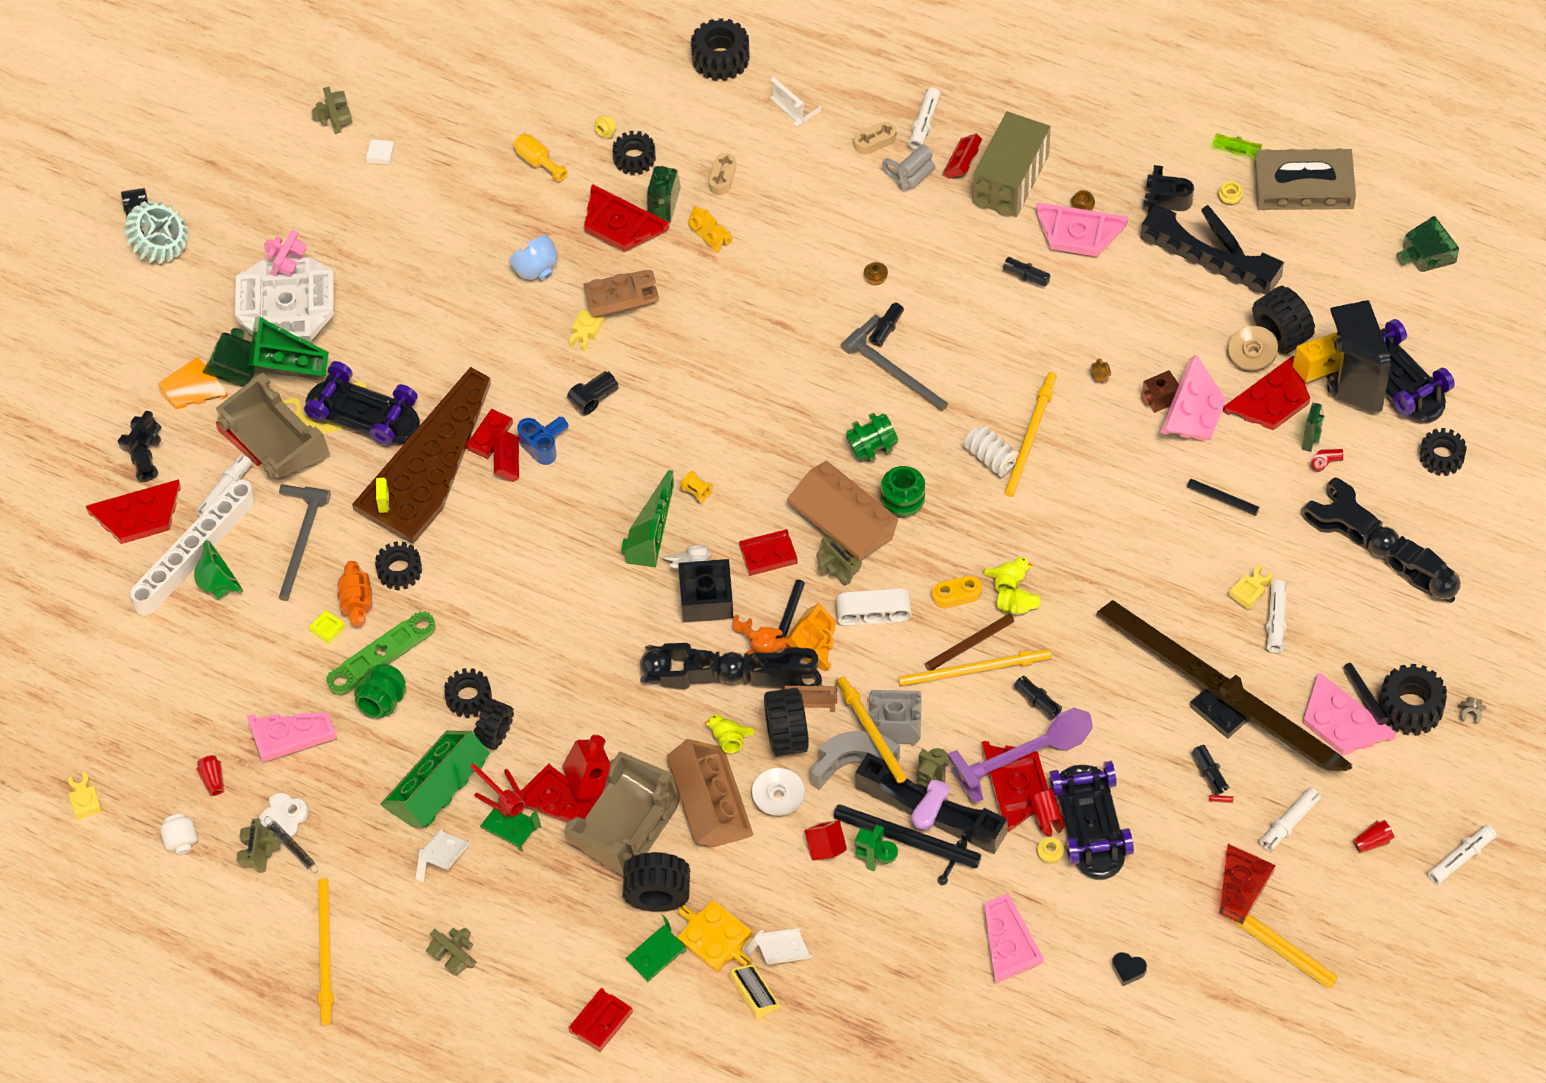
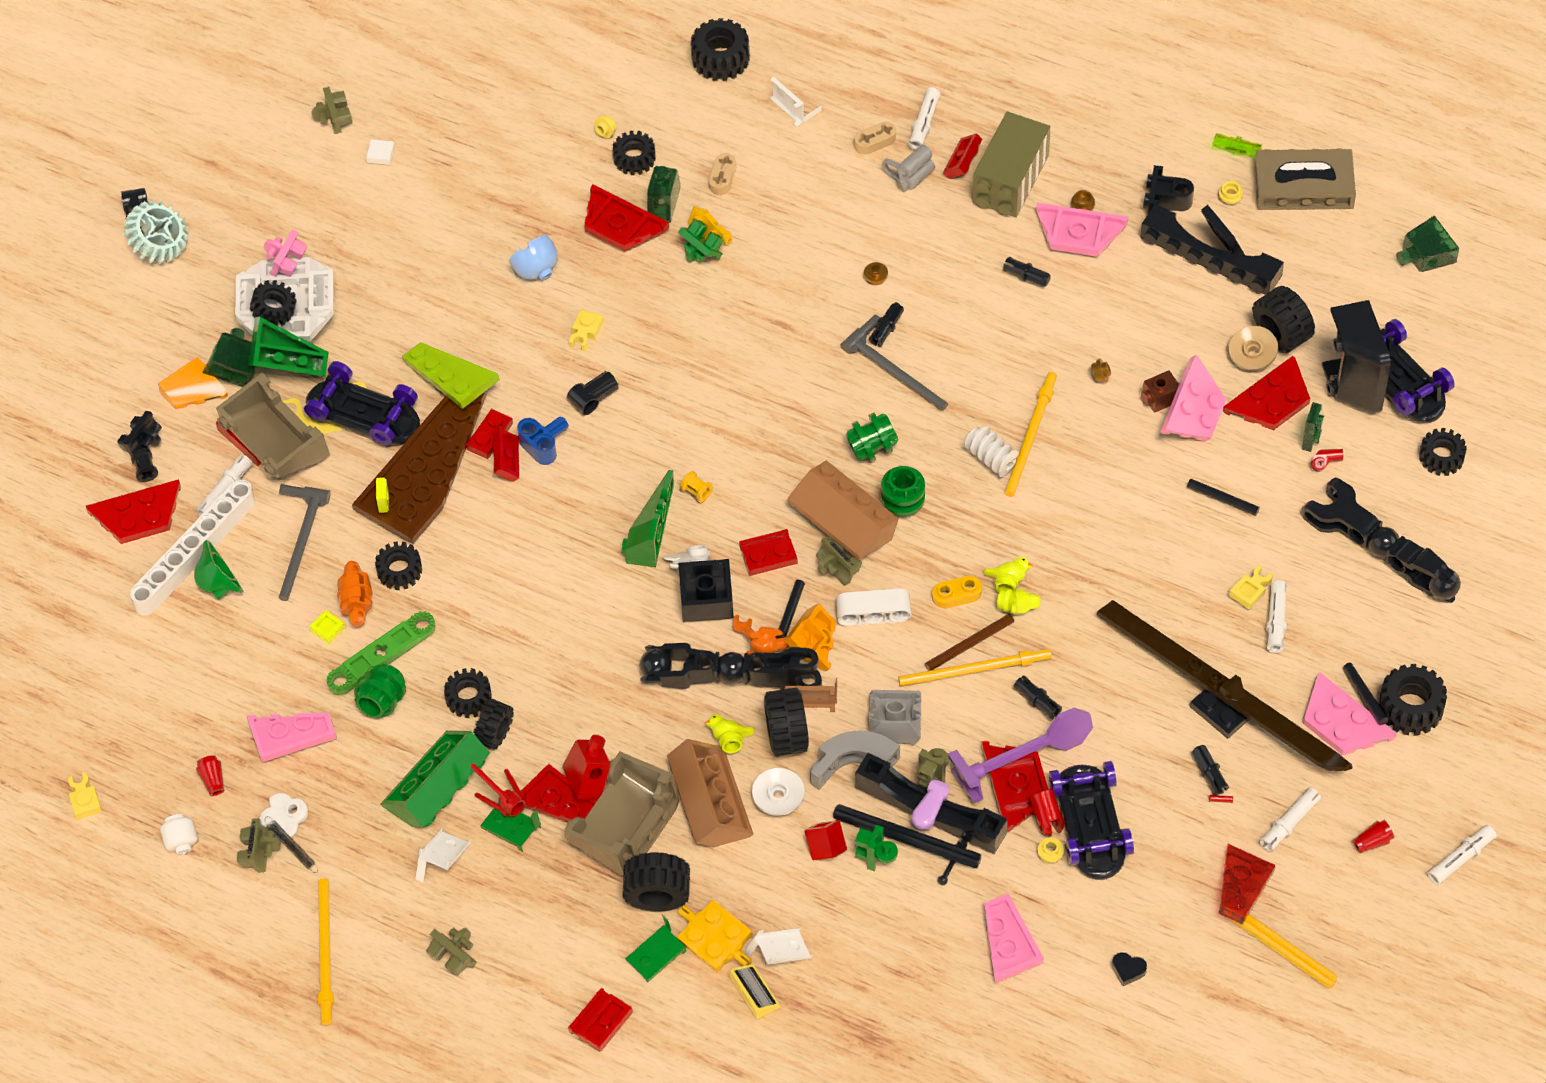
(277, 293): none -> black tyre
(450, 374): none -> lime wing
(537, 155): yellow piece -> none
(620, 292): medium nougat plate -> none
(708, 246): none -> green hips
(853, 698): yellow bar -> none
(1317, 358): yellow brick -> none
(1472, 705): dark tan plate -> none

